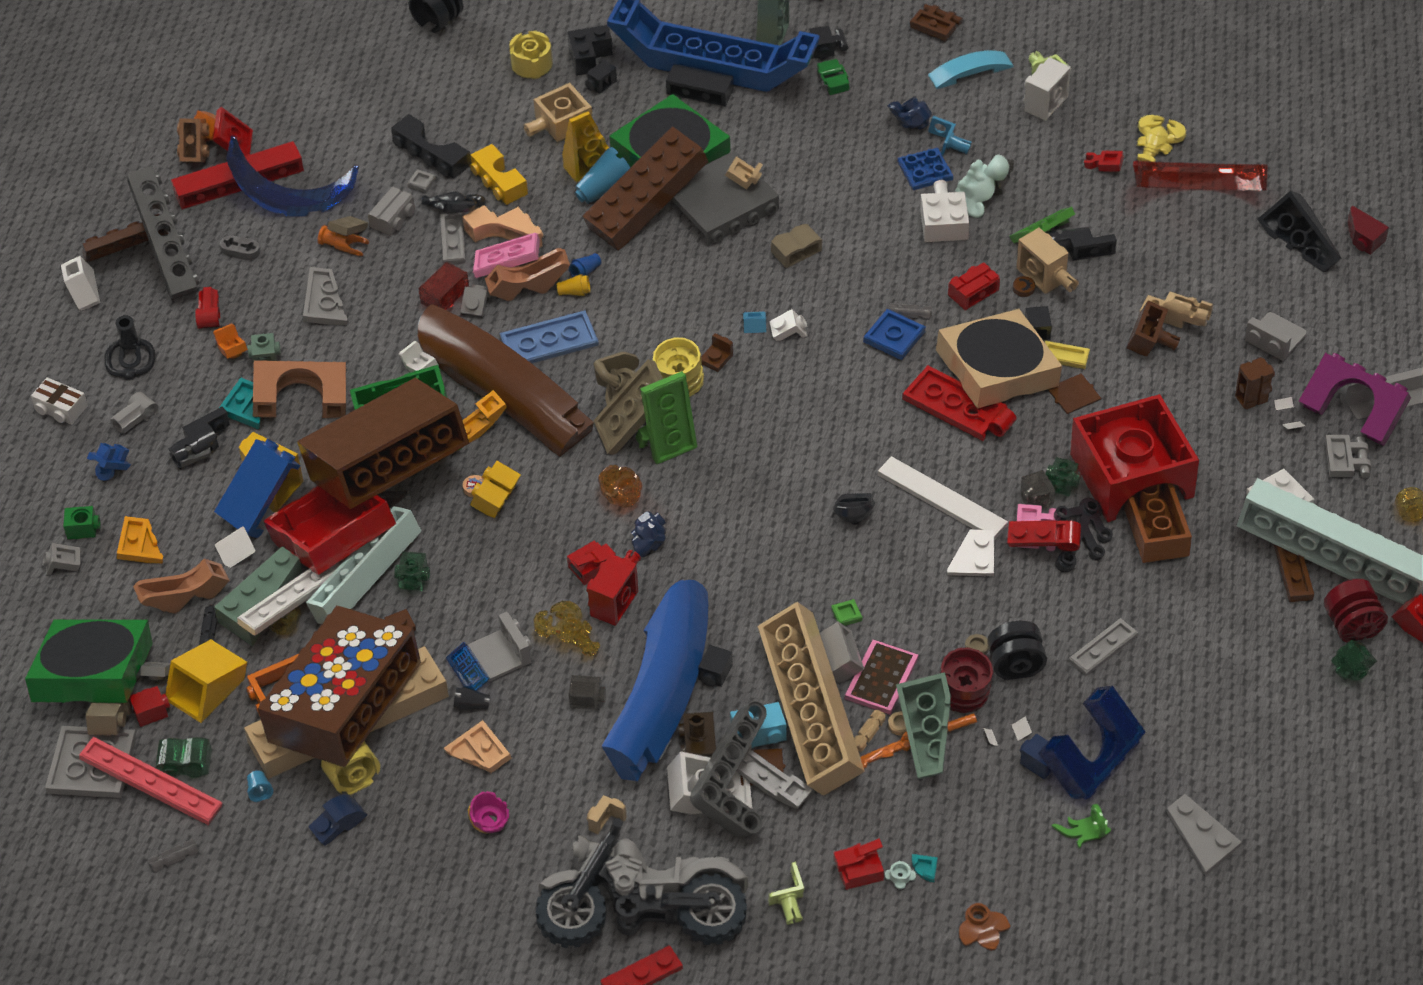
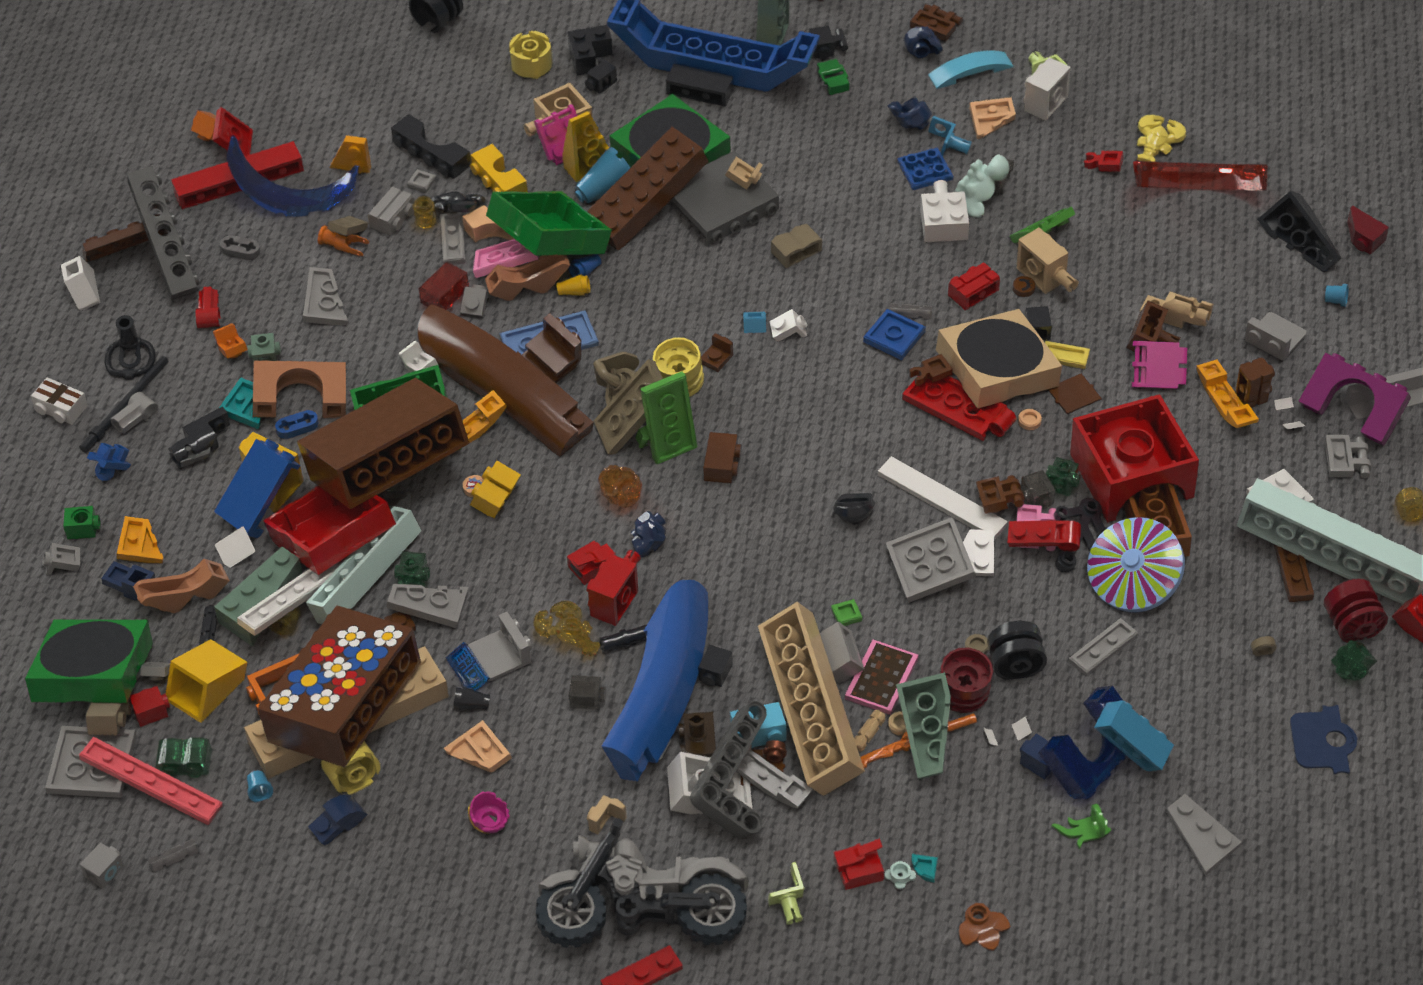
(98, 432): none -> black bar
(102, 865): none -> light grey brick
(124, 578): none -> dark blue brick
(192, 140): medium nougat brick -> none
(297, 424): none -> blue beam
(351, 152): none -> light orange wing
(424, 212): none -> clear yellow brick
(432, 604): none -> light grey wing
(548, 223): none -> green tile
(554, 133): none -> dark pink plate
(554, 349): none -> reddish brown piece
(622, 639): none -> black pin
(721, 457): none -> reddish brown brick
(775, 750): none -> copper plate
(921, 42): none -> dark blue head
(930, 559): none -> light grey plate
(933, 369): none -> reddish brown plate
(991, 115): none -> light nougat wing
(996, 493): none -> reddish brown plate
(1029, 419): none -> light nougat tile
(1082, 244): black plate -> none
(1134, 735): none -> dark azure brick
(1136, 564): none -> dish
(1159, 365): none -> dark pink plate
(1223, 396): none -> light orange slope
(1263, 646): none -> dark tan tile
(1310, 741): none -> dark blue piece
(1337, 294): none -> dark azure piece

